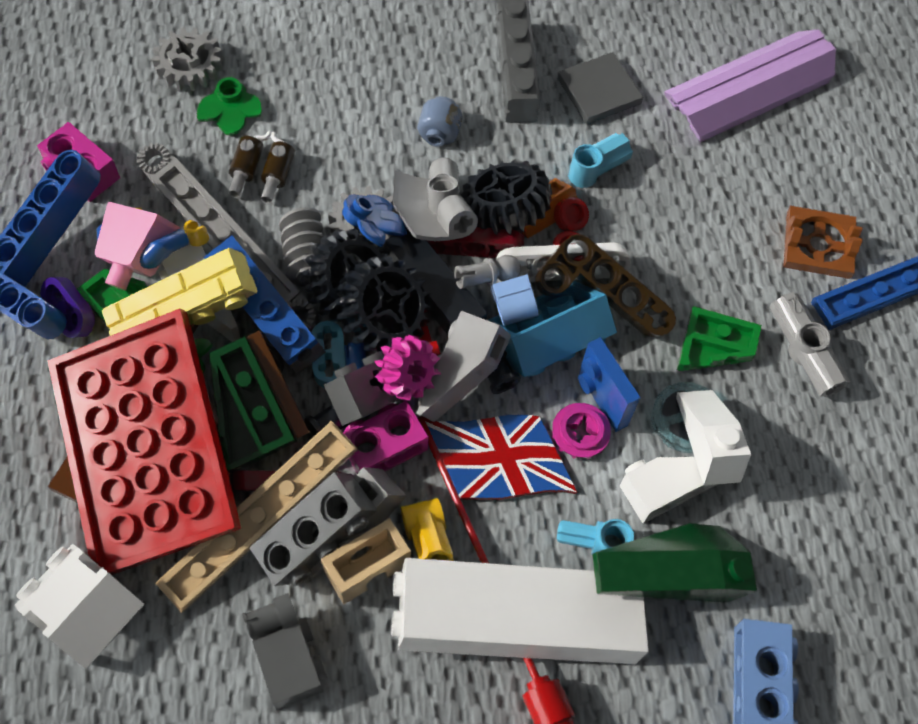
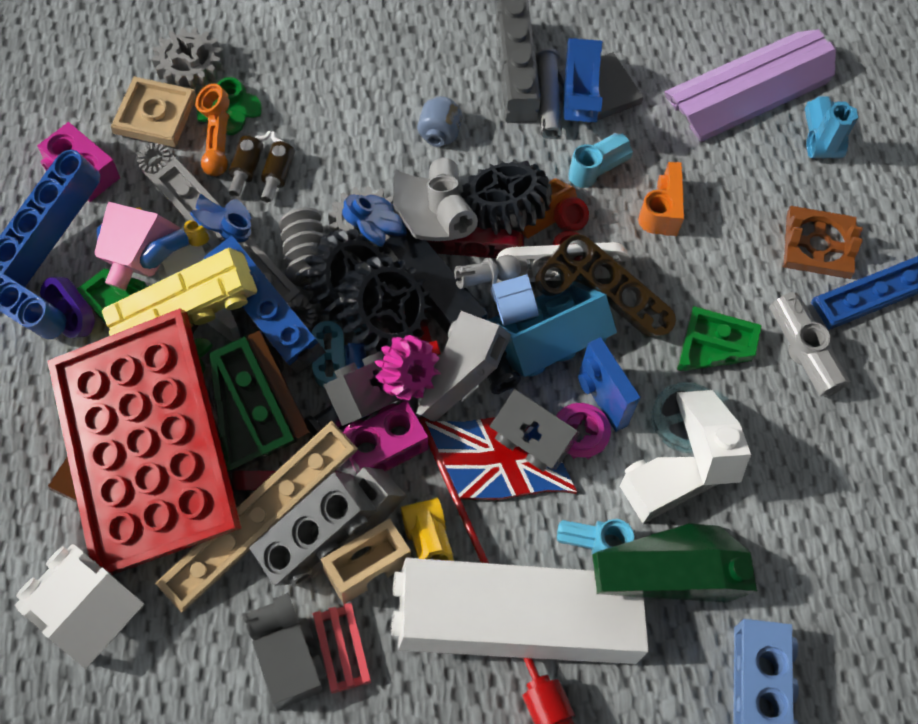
(154, 111): none -> tan plate
(214, 160): none -> orange piece
(228, 220): none -> blue plate
(333, 615): none -> coral tile
(549, 92): none -> light grey pin
(556, 434): none -> dark grey brick
(582, 80): none -> blue arch
(666, 201): none -> orange plate
(829, 127): none -> dark azure piece

